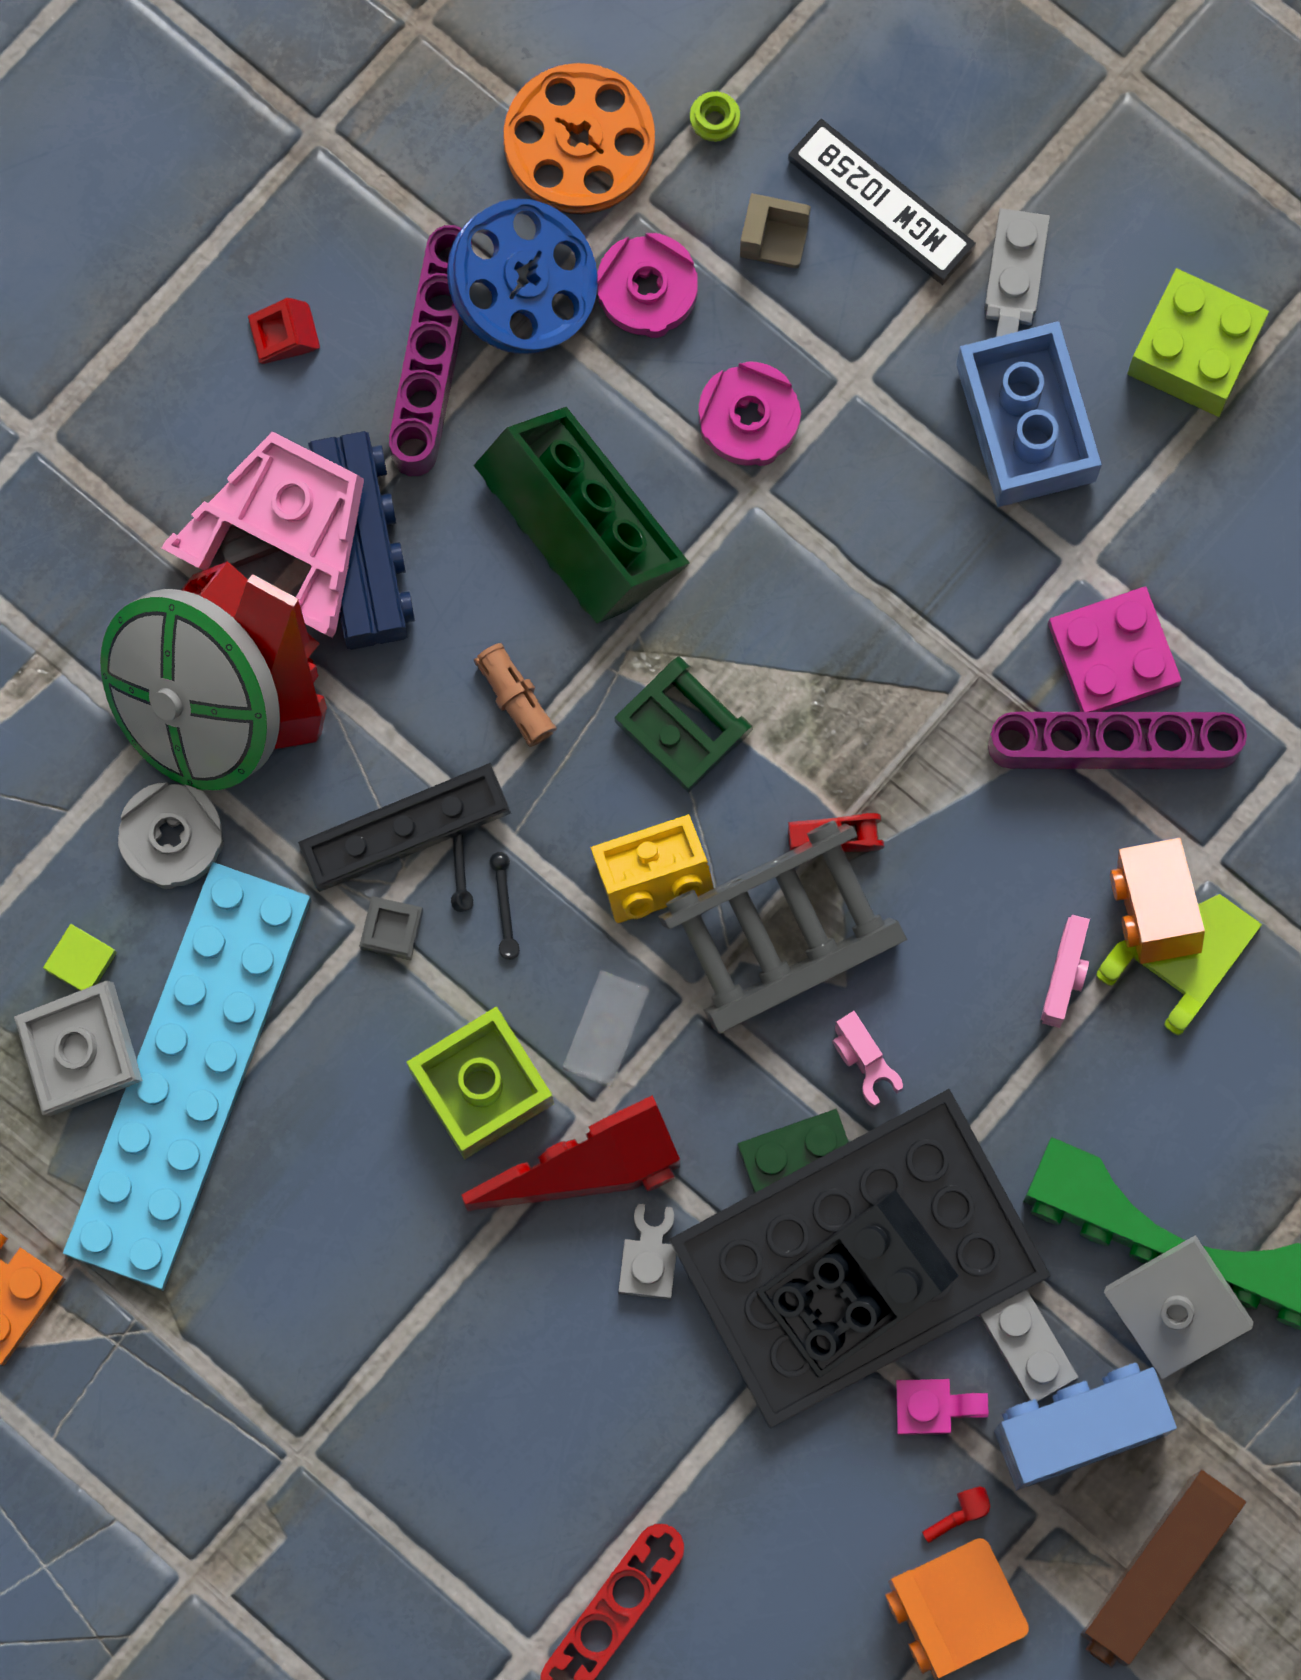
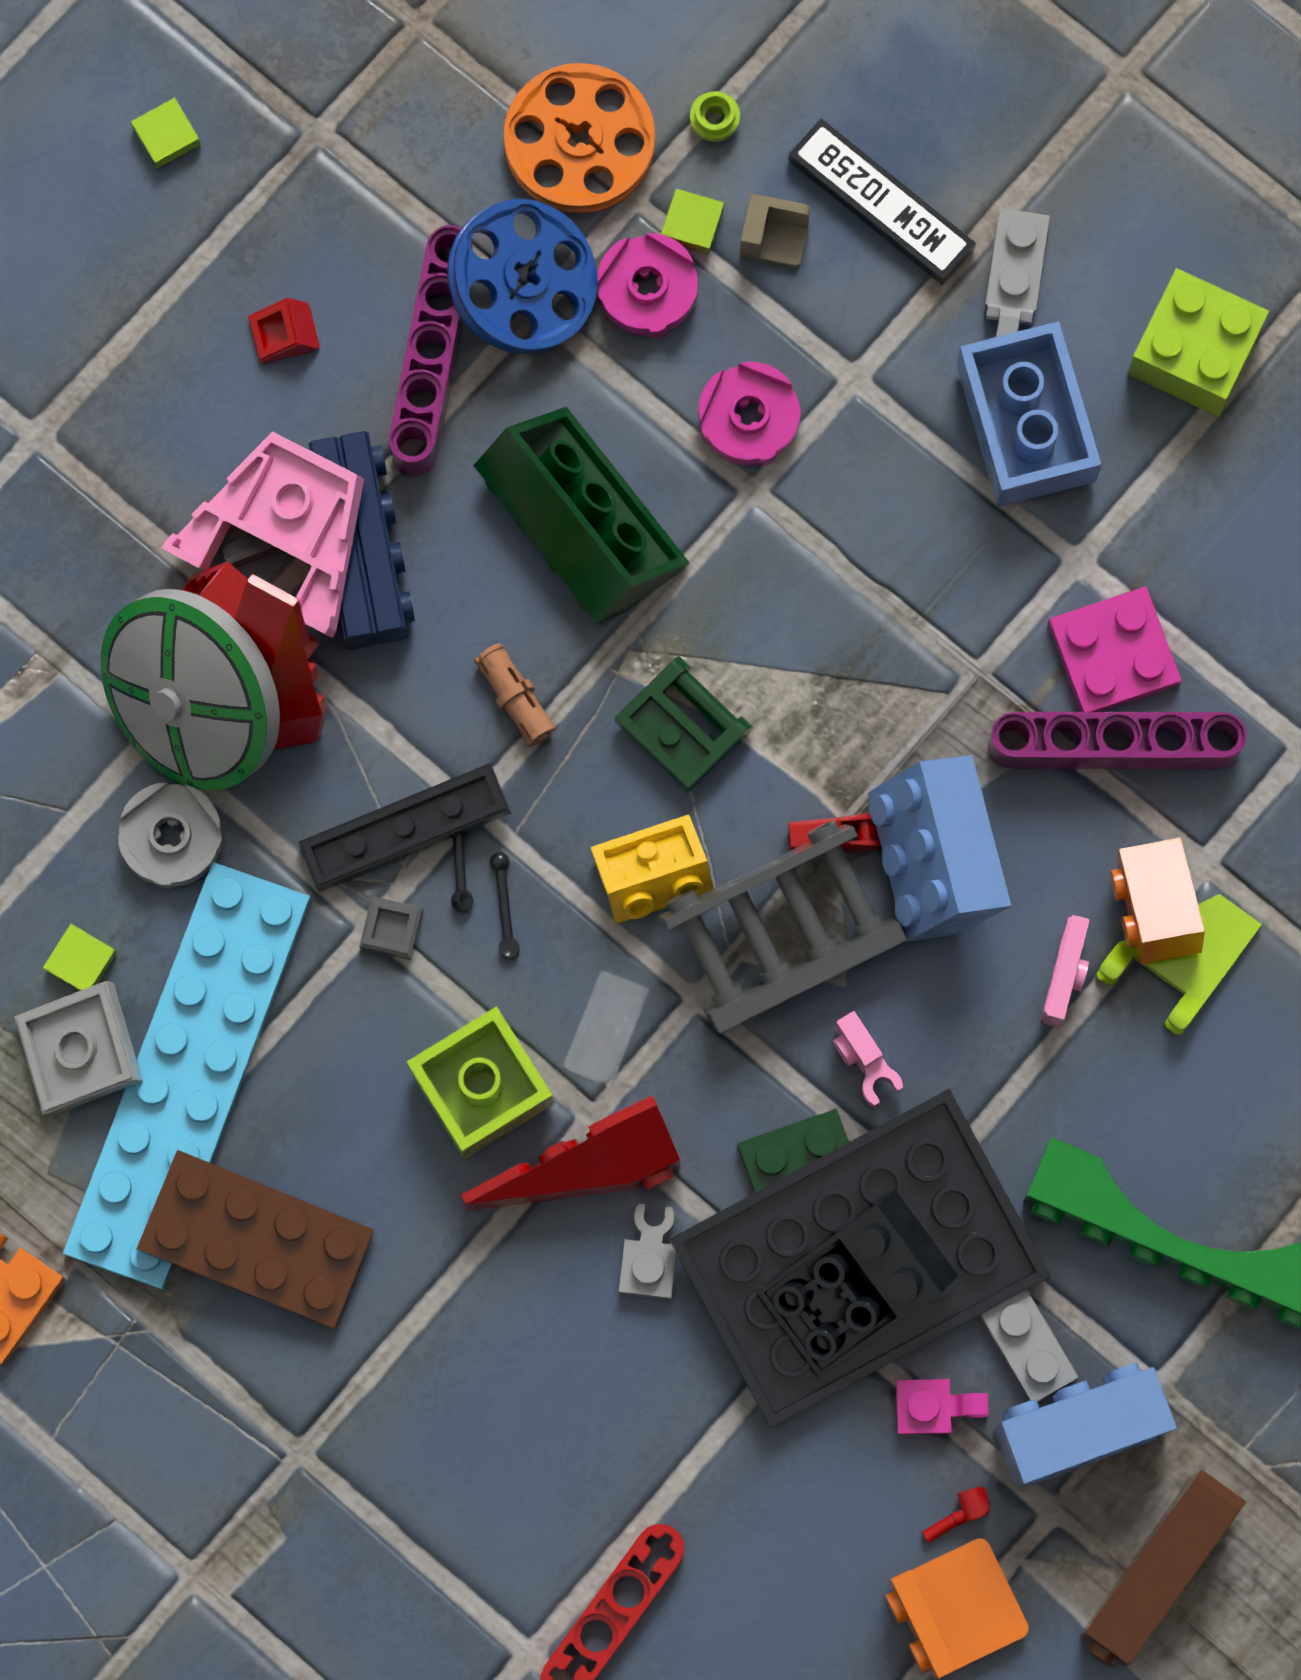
(165, 133): none -> lime tile
(255, 1239): none -> reddish brown plate
(693, 220): none -> lime tile
(938, 848): none -> medium blue brick
(1178, 1307): light grey plate -> none

